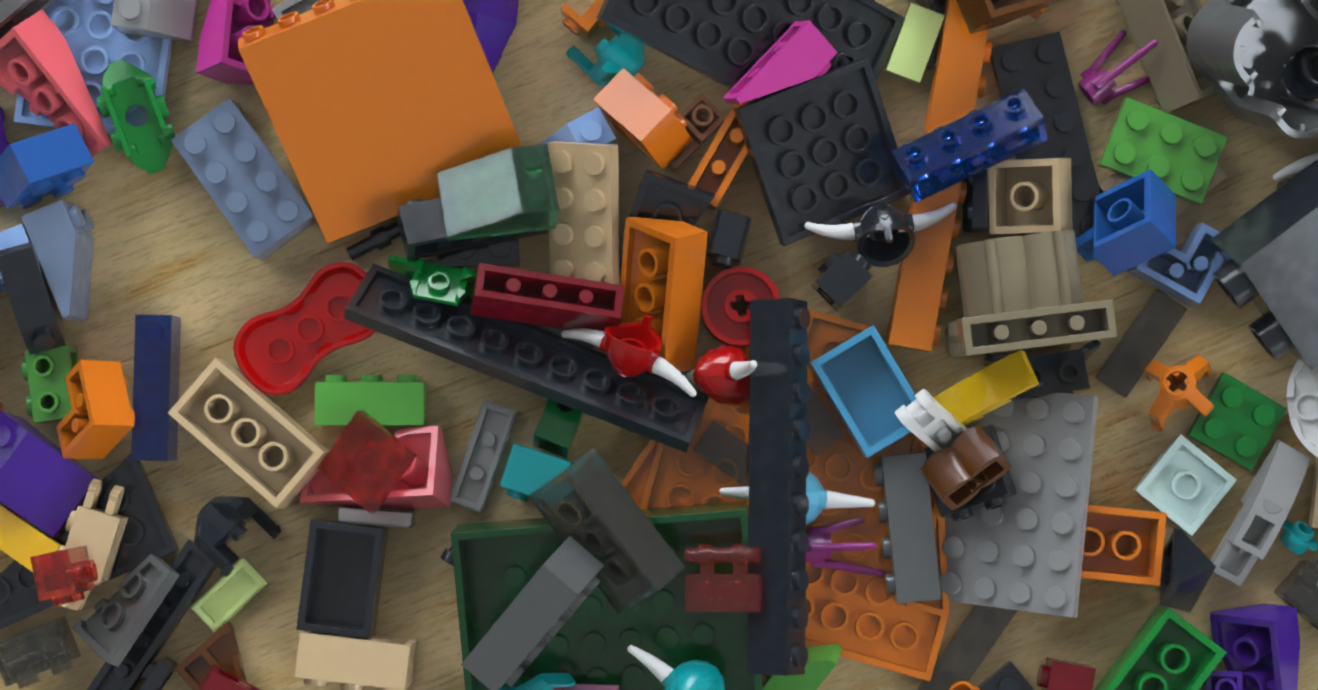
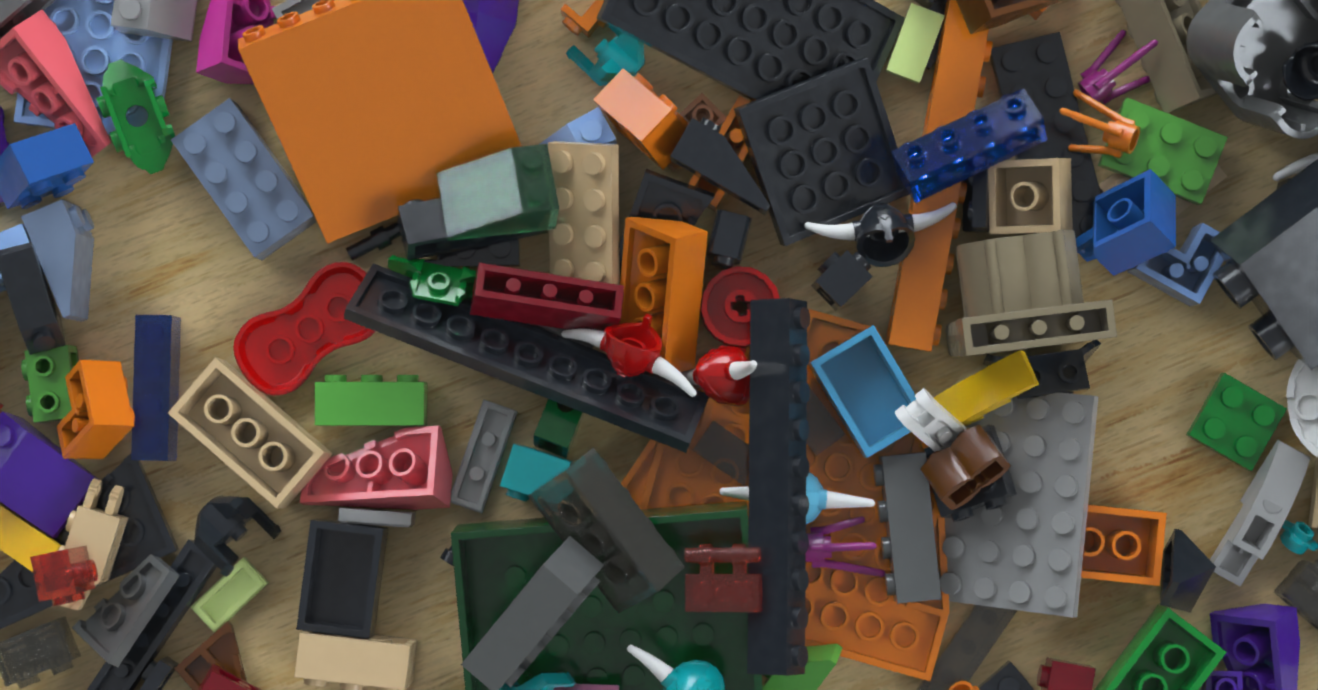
(366, 461): clear red plate -> none
(712, 158): none -> black slope
(792, 59): dark pink slope -> none
(1120, 135): none -> orange plant
(1140, 343): clear smoke tile -> none
(1178, 389): orange piece -> none
(1184, 484): light aqua plate -> none

